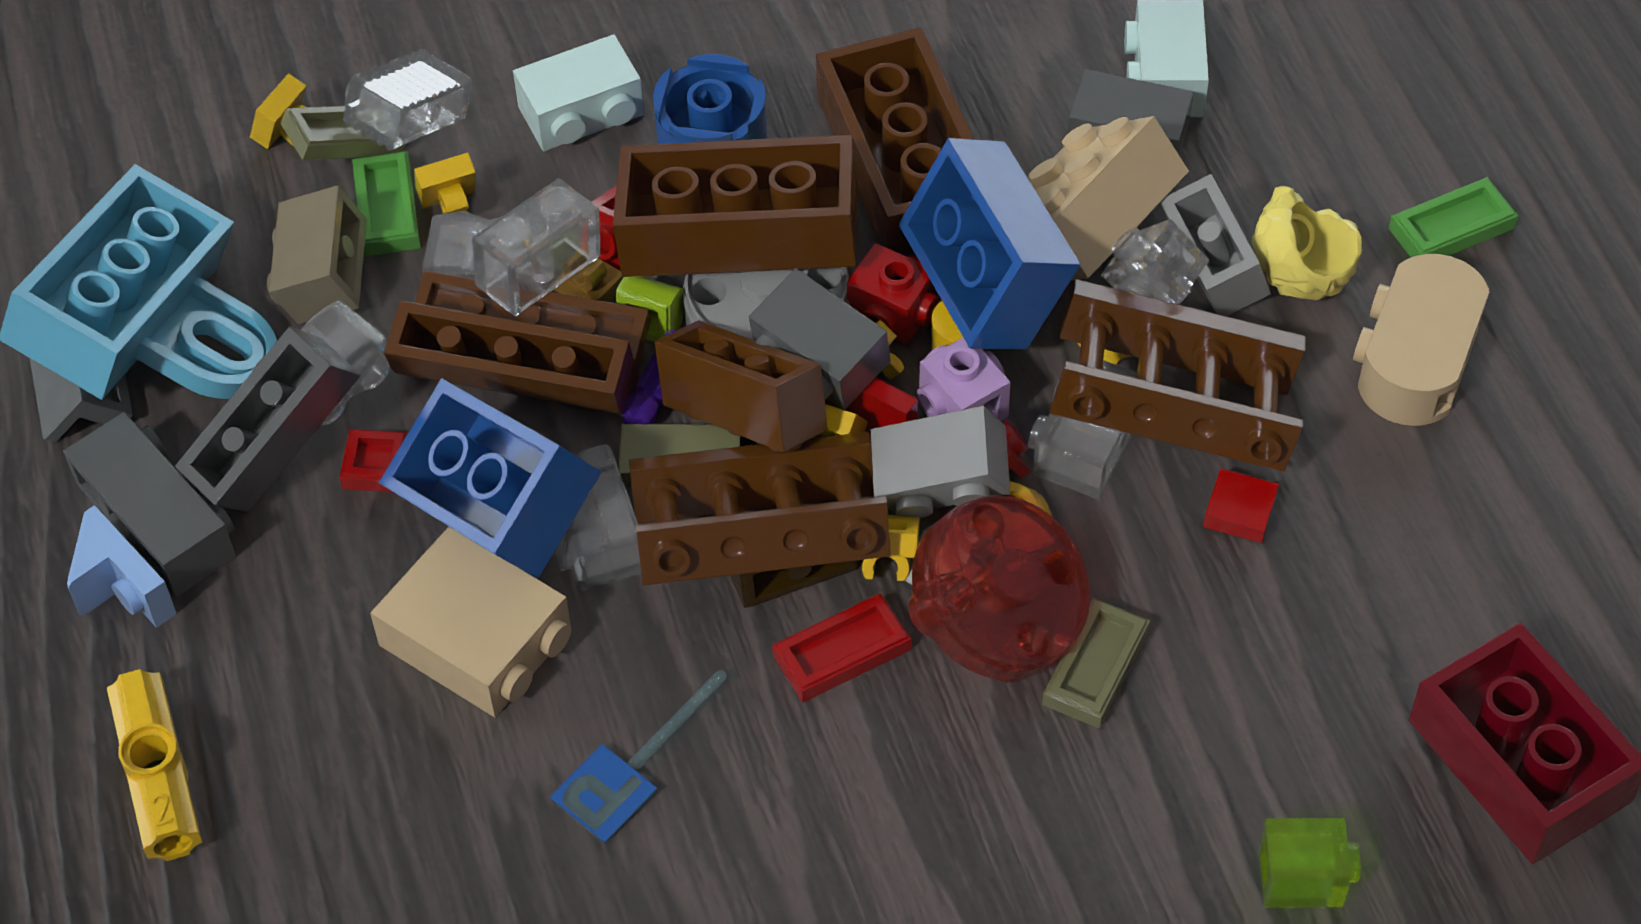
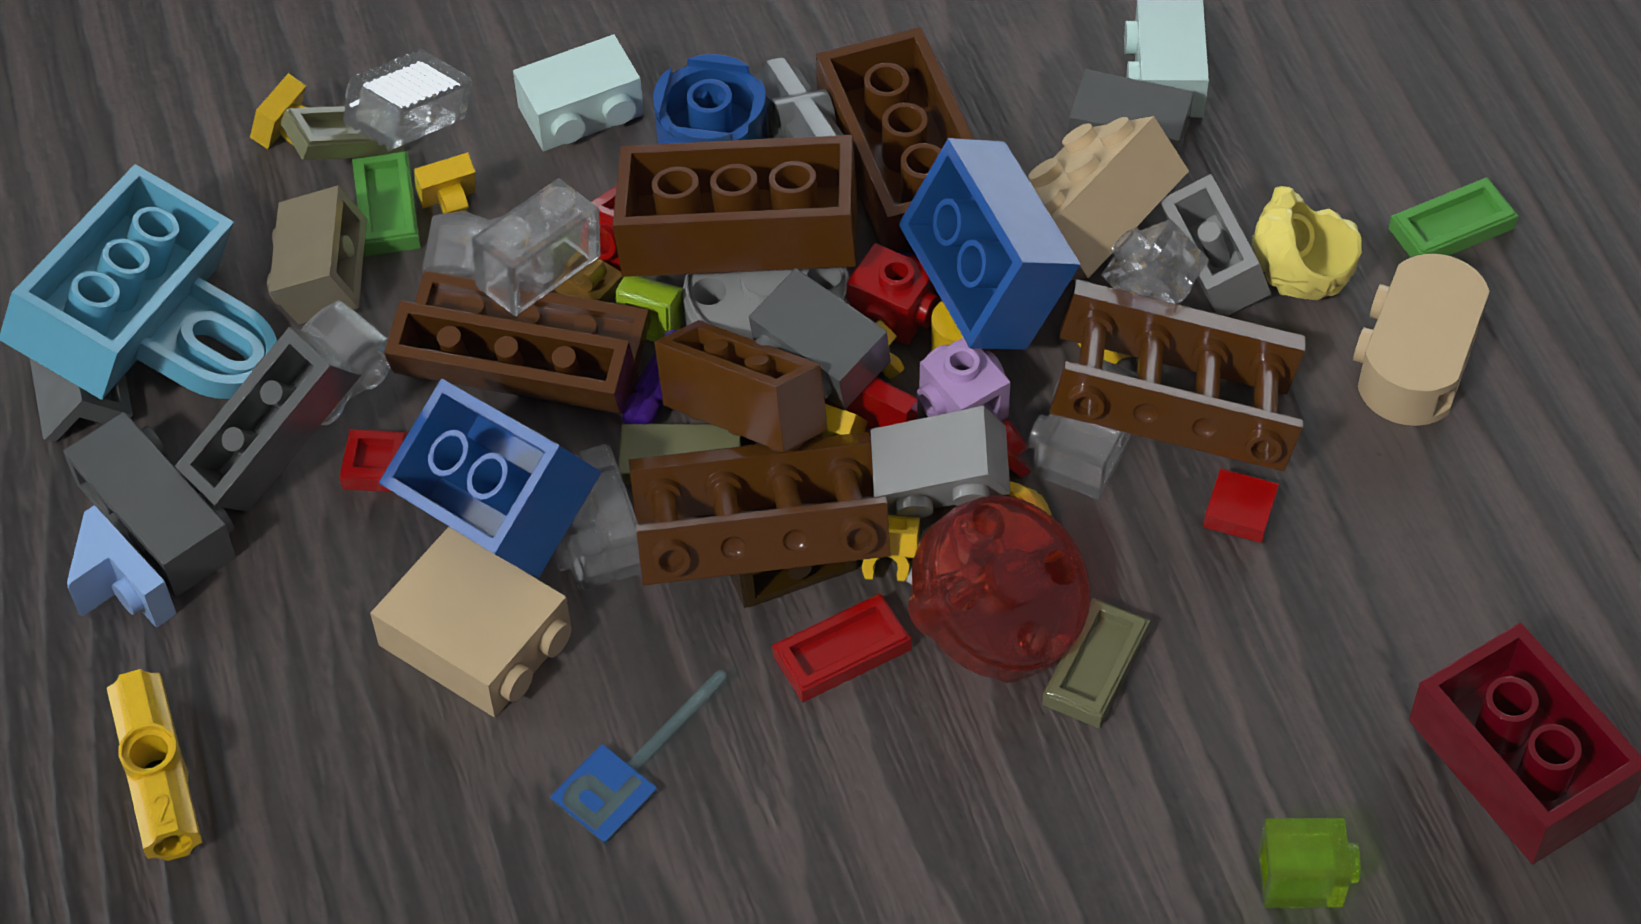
(793, 105): none -> dark grey piece

